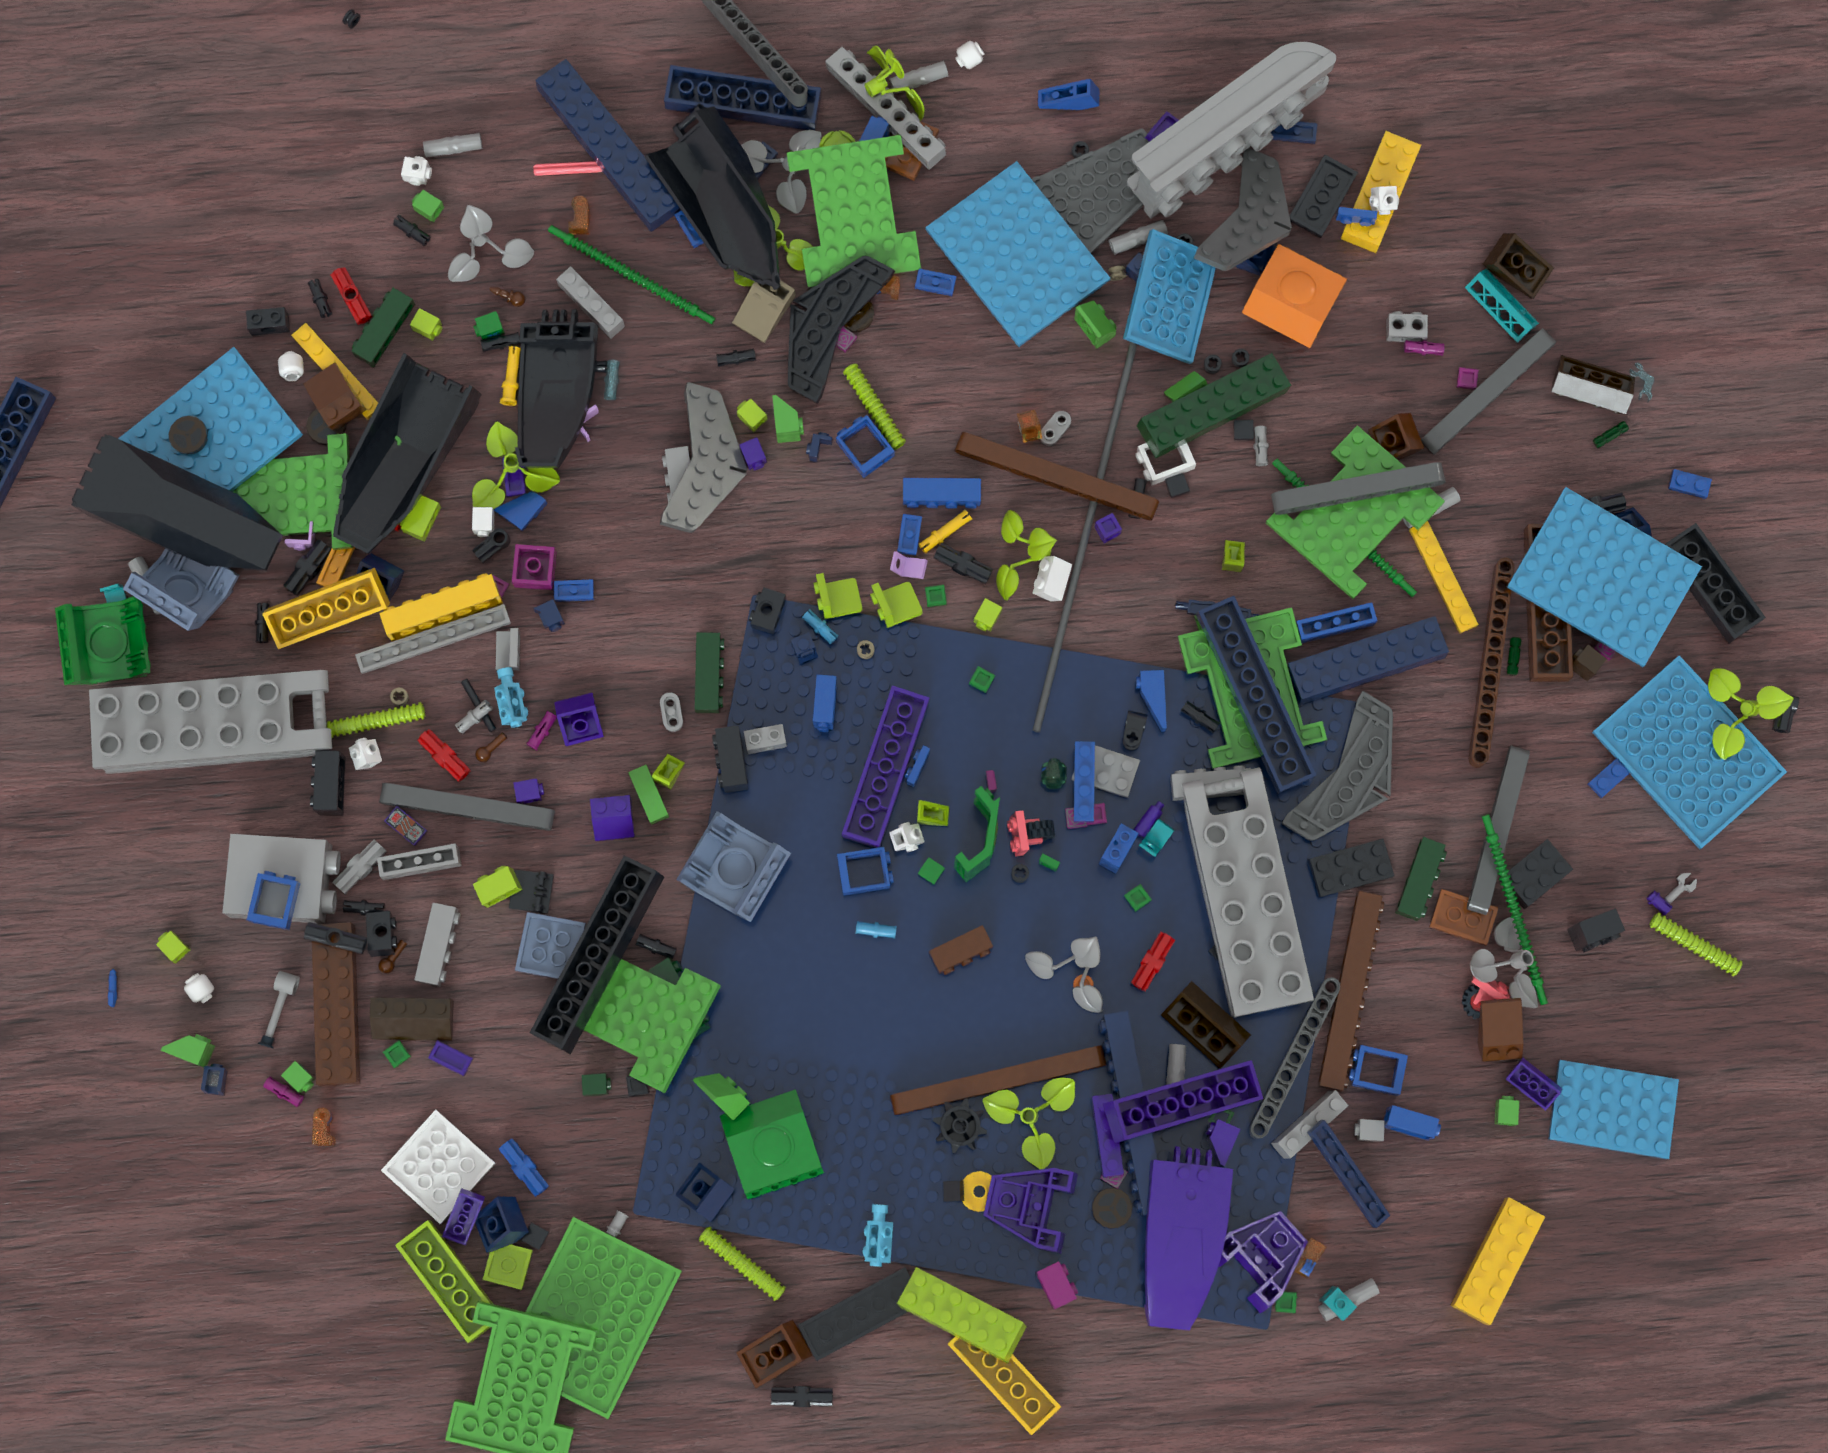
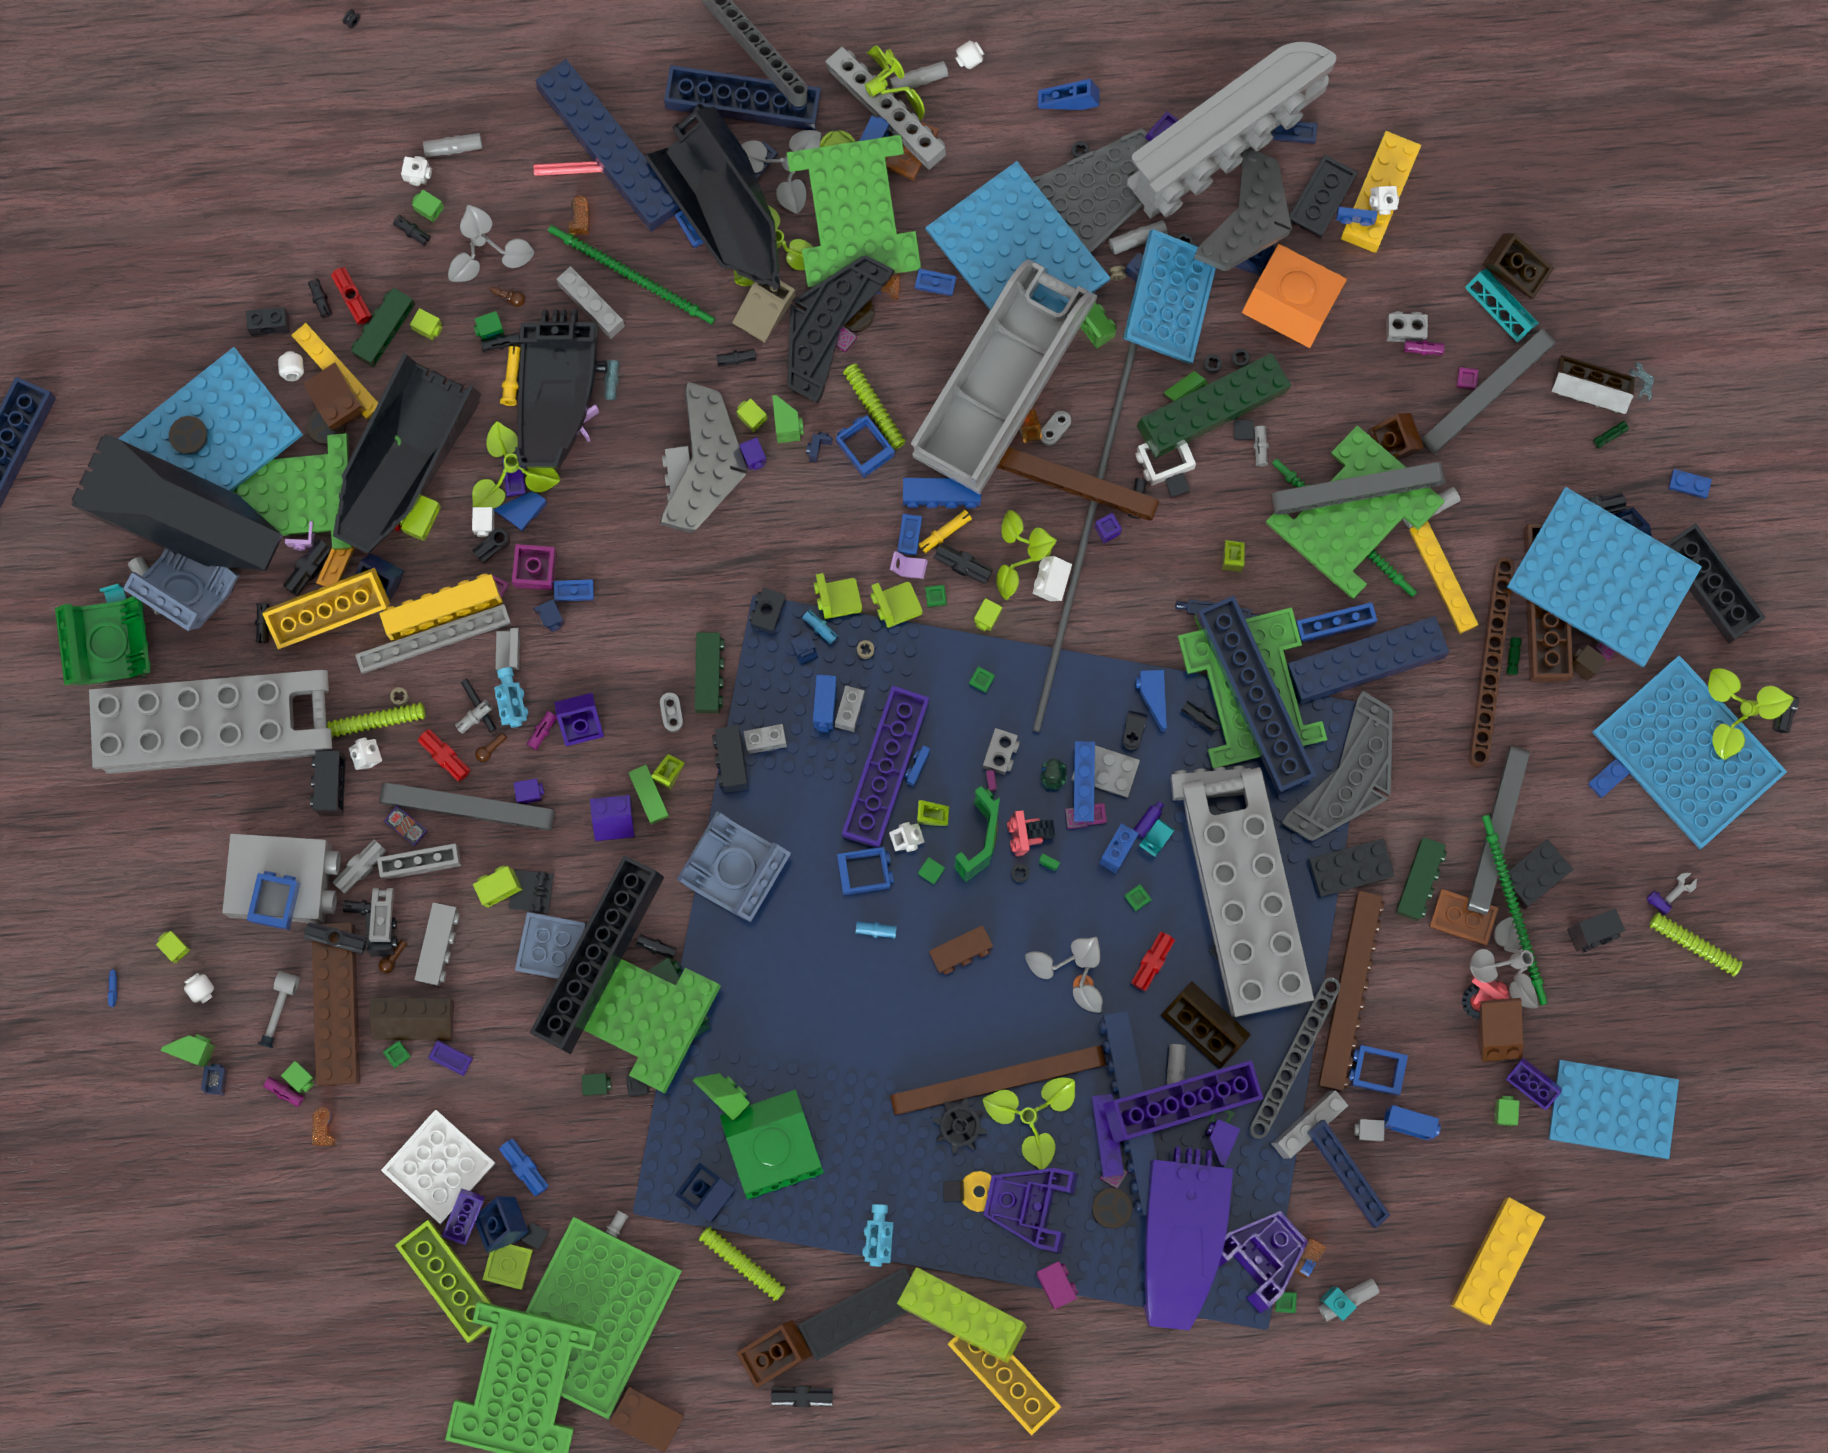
(381, 915): none -> light grey plate
(646, 1419): none -> reddish brown slope
(849, 708): none -> light grey brick
(996, 750): none -> light grey brick
(999, 378): none -> light grey piece

